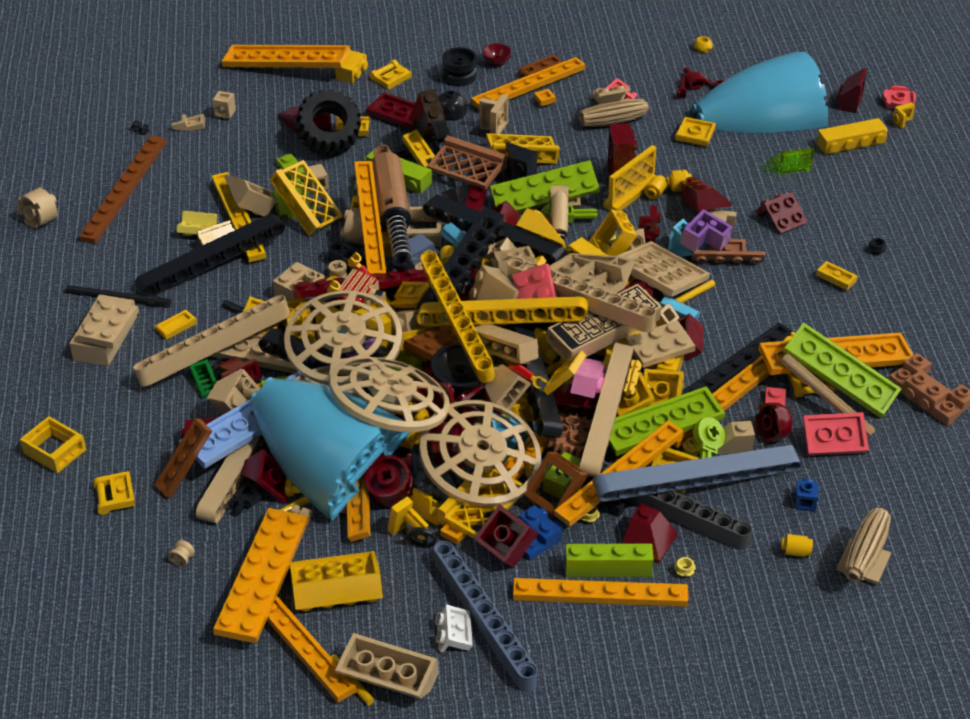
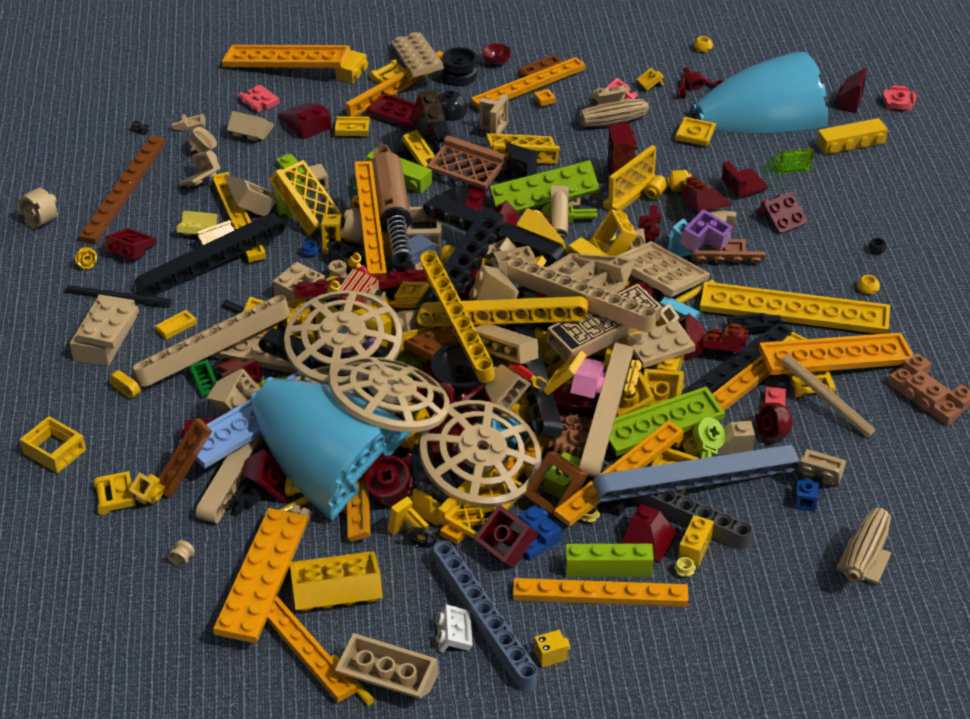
(86, 263): none -> yellow plate
(124, 384): none -> yellow beam
(129, 243): none -> dark red plate
(147, 488): none -> yellow brick
(201, 140): none -> tan piece
(206, 164): none -> tan bracket
(224, 104): tan brick -> none
(249, 126): none -> tan slope
(258, 98): none -> coral plate
(309, 248): none -> blue plate
(331, 103): black tyre -> none
(331, 228): none -> yellow torso
(391, 86): none -> light orange plate
(417, 54): none -> tan plate
(452, 234): medium azure piece -> none
(534, 283): coral plate -> none
(551, 648): none -> yellow brick
(650, 78): none -> yellow bracket
(696, 539): none -> yellow brick
(730, 340): none -> dark red plate
(742, 182): none -> dark red bracket
(755, 322): none -> black hinge
(796, 307): none -> yellow plate
(797, 545): yellow brick -> none
(821, 467): none -> tan bracket
(835, 434): coral plate -> none
(836, 275): yellow plate -> none
(842, 370): lime plate -> none
(868, 284): none -> yellow plate
(903, 113): yellow bracket -> none

